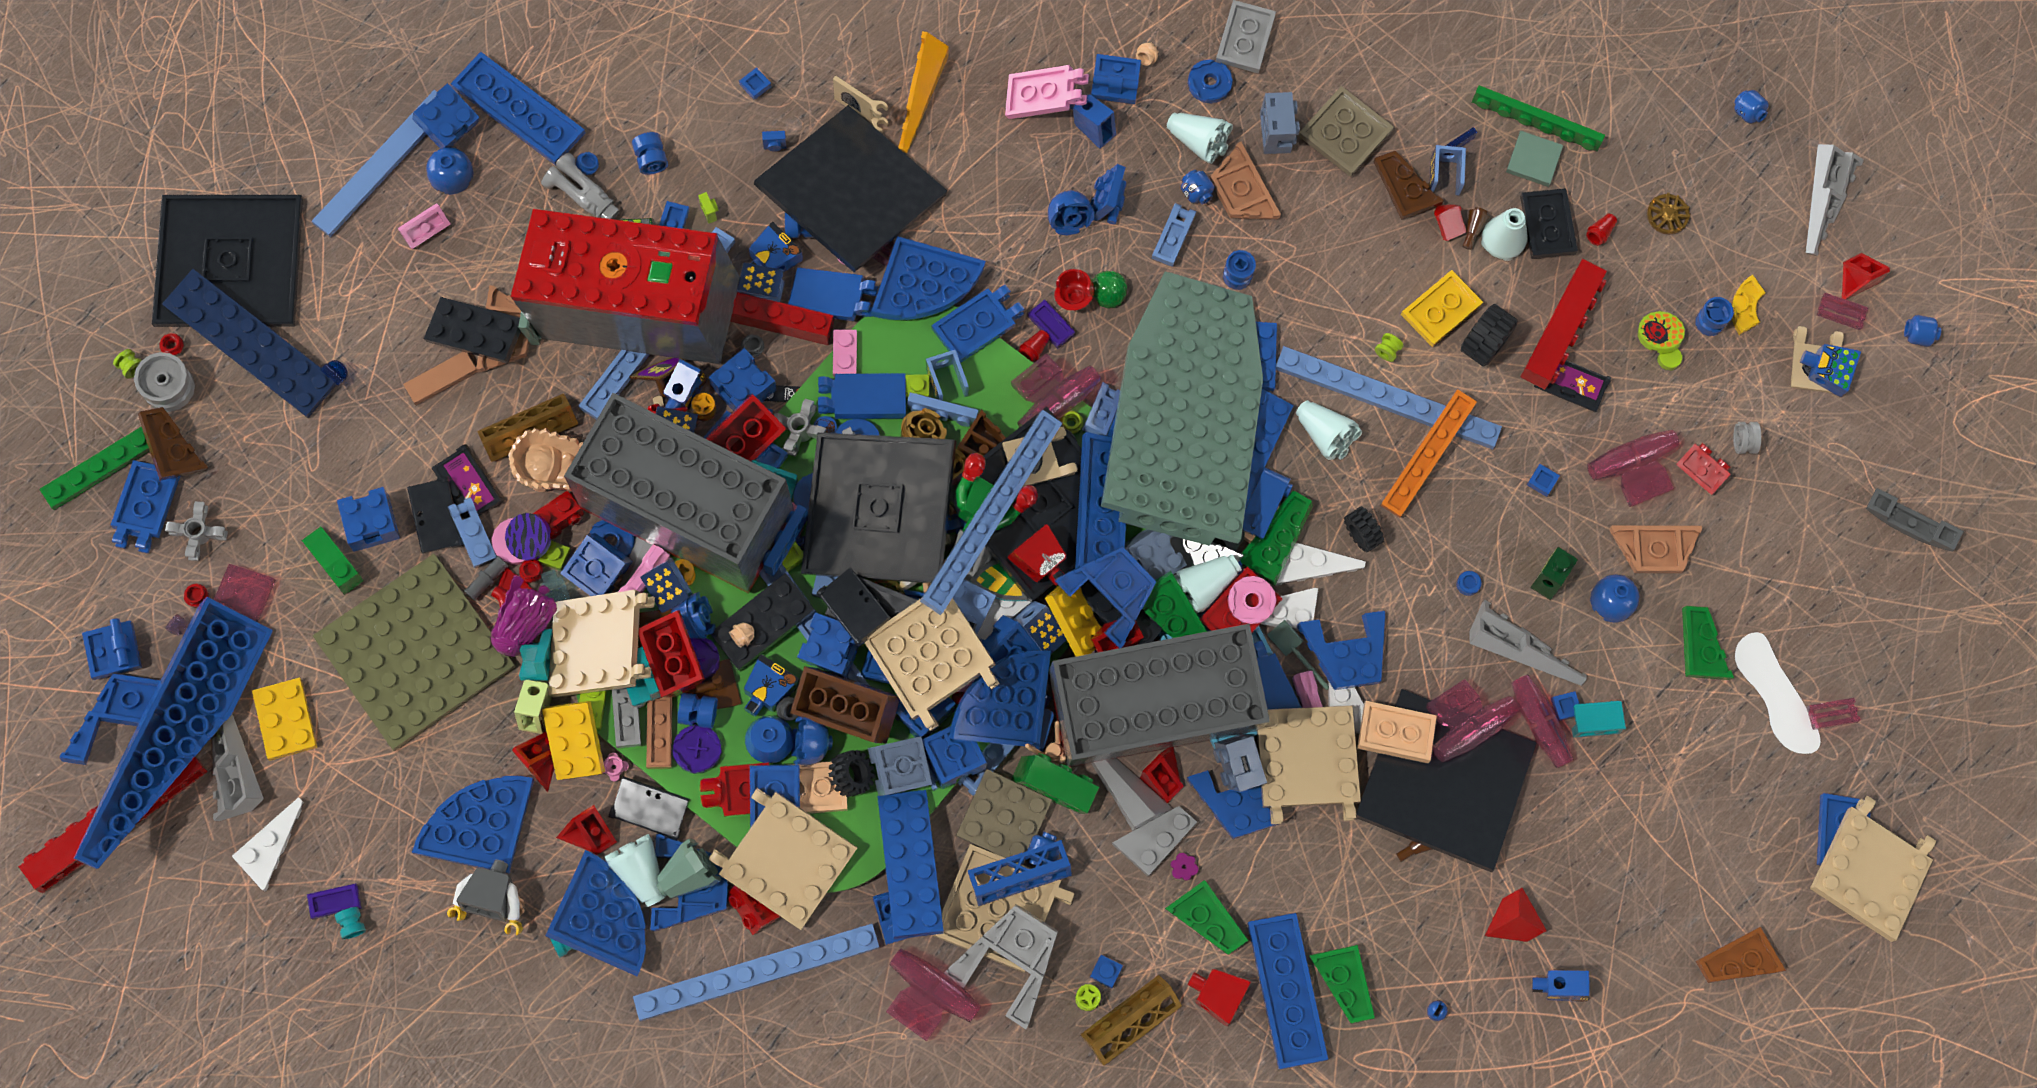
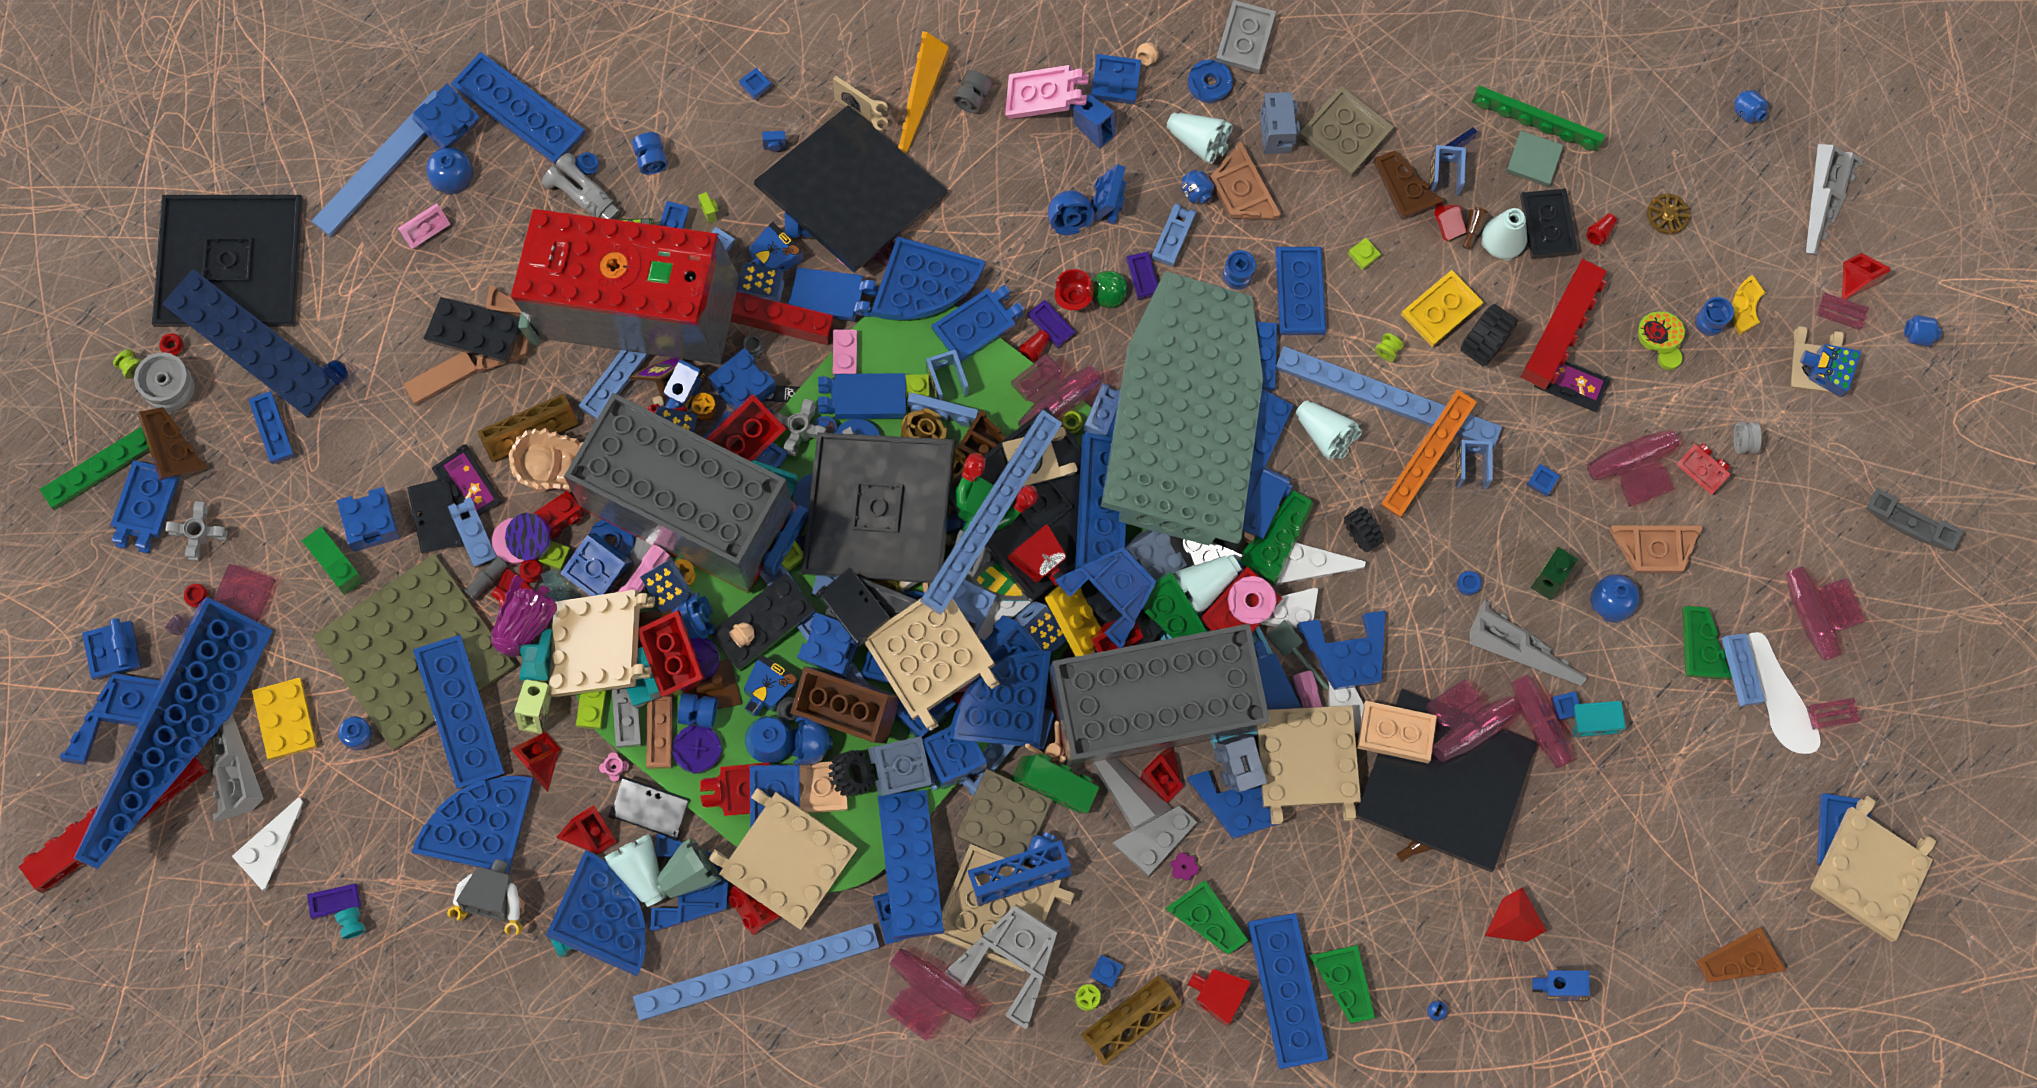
(271, 427): none -> blue plate
(355, 733): none -> blue head
(458, 711): none -> blue plate
(573, 740): yellow plate -> none
(972, 90): none -> dark grey wheel
(1142, 275): none -> dark purple tile
(1300, 291): none -> blue tile
(1364, 253): none -> lime plate
(1484, 448): none -> medium blue piece
(1743, 670): none -> medium blue plate
(1823, 610): none -> clear pink plate

